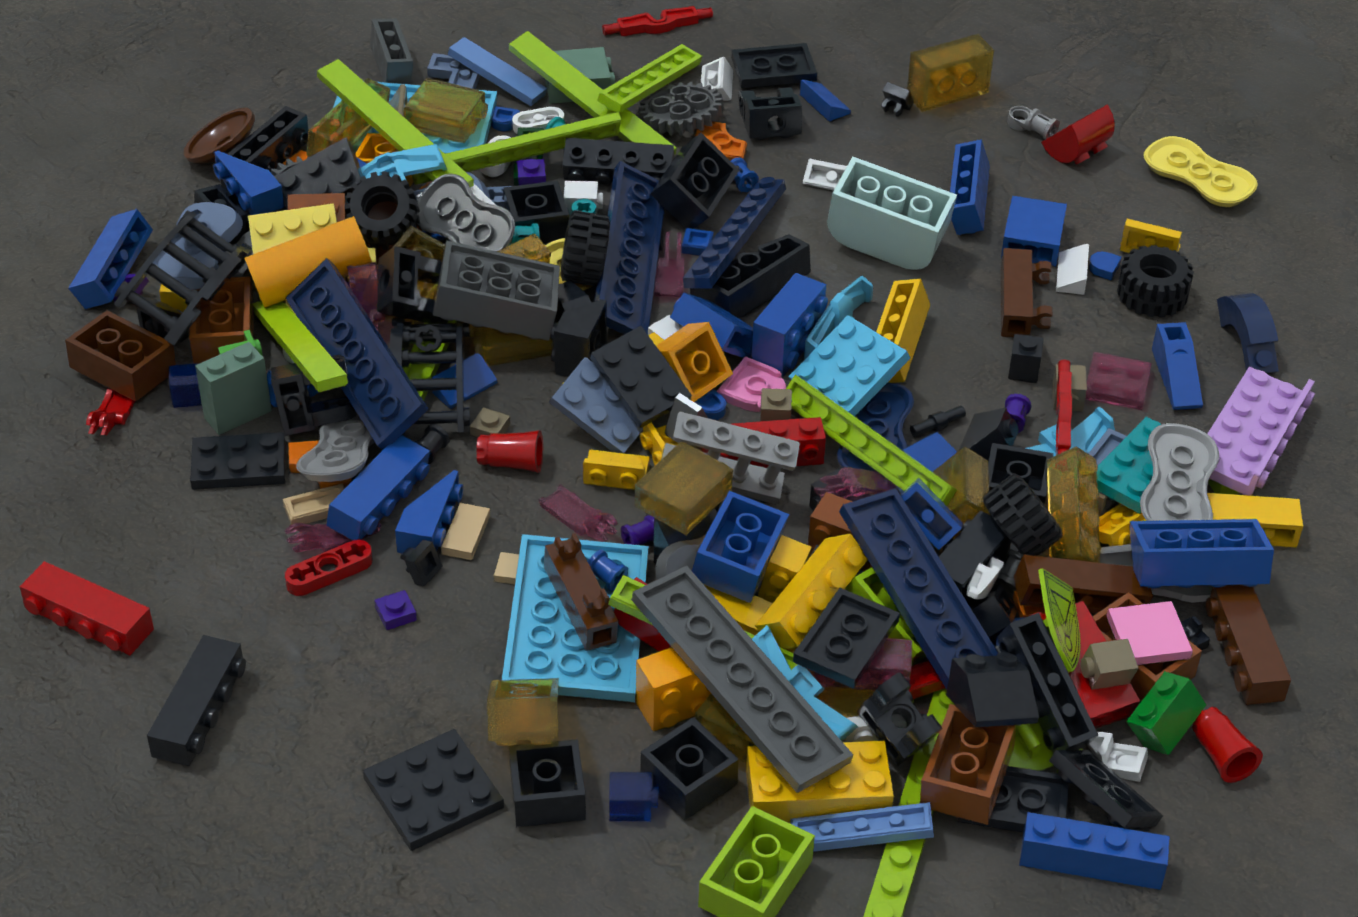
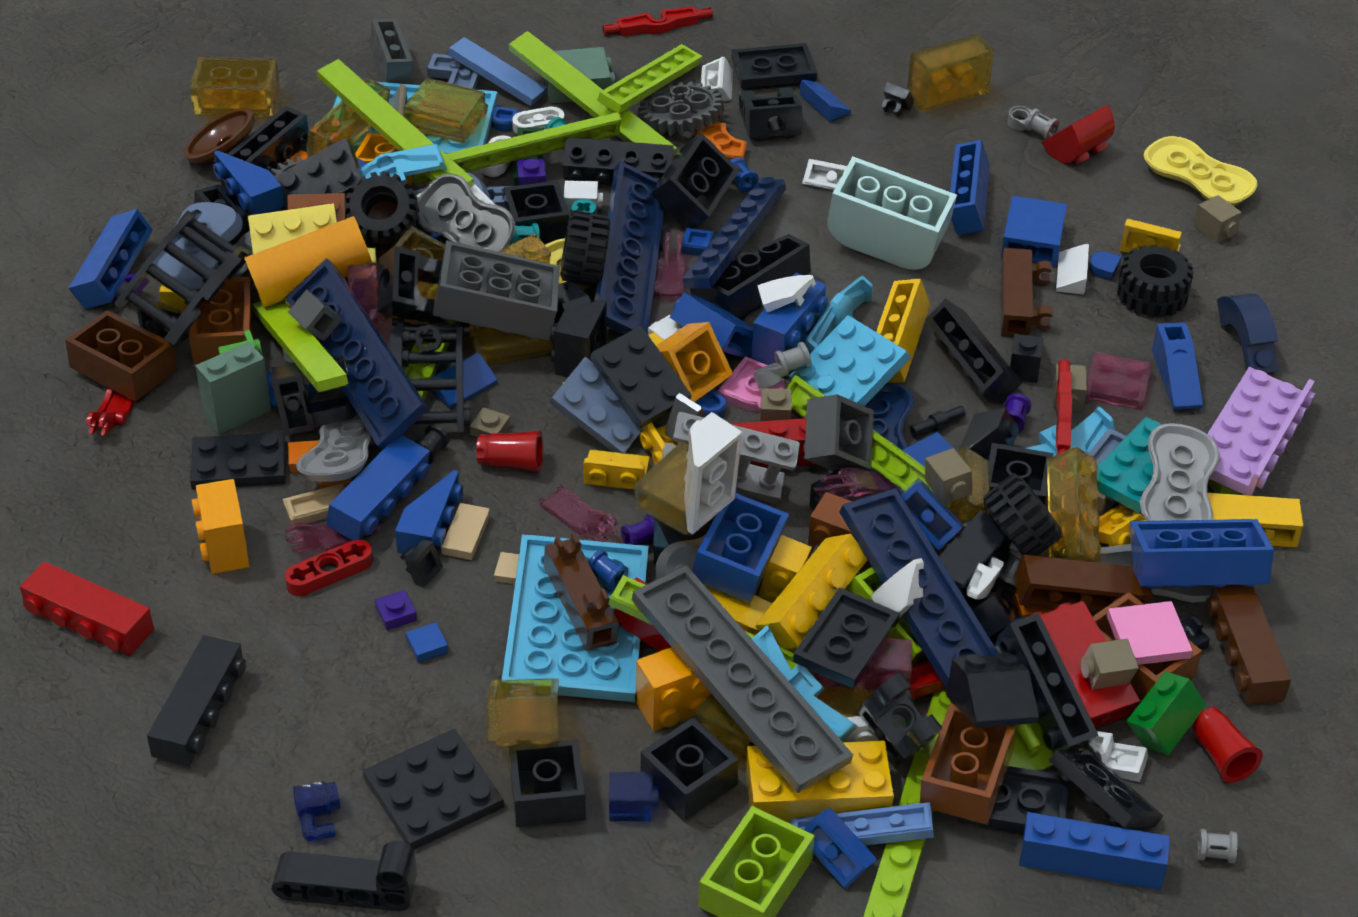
(184, 385): clear blue brick -> none
(220, 526): none -> light orange brick
(234, 83): none -> clear yellow brick
(315, 315): none -> dark grey brick
(315, 801): none -> clear blue piece
(348, 880): none -> black beam
(427, 642): none -> blue tile
(710, 469): none -> white slope
(785, 291): none -> white slope
(785, 362): none -> light grey connector
(838, 433): none -> dark grey brick
(839, 848): none -> blue slope
(901, 588): none -> white slope
(948, 476): none -> dark tan brick
(973, 351): none -> black brick
(1061, 618): lime shield -> none
(1217, 219): none -> dark tan brick
(1229, 844): none -> light grey bush

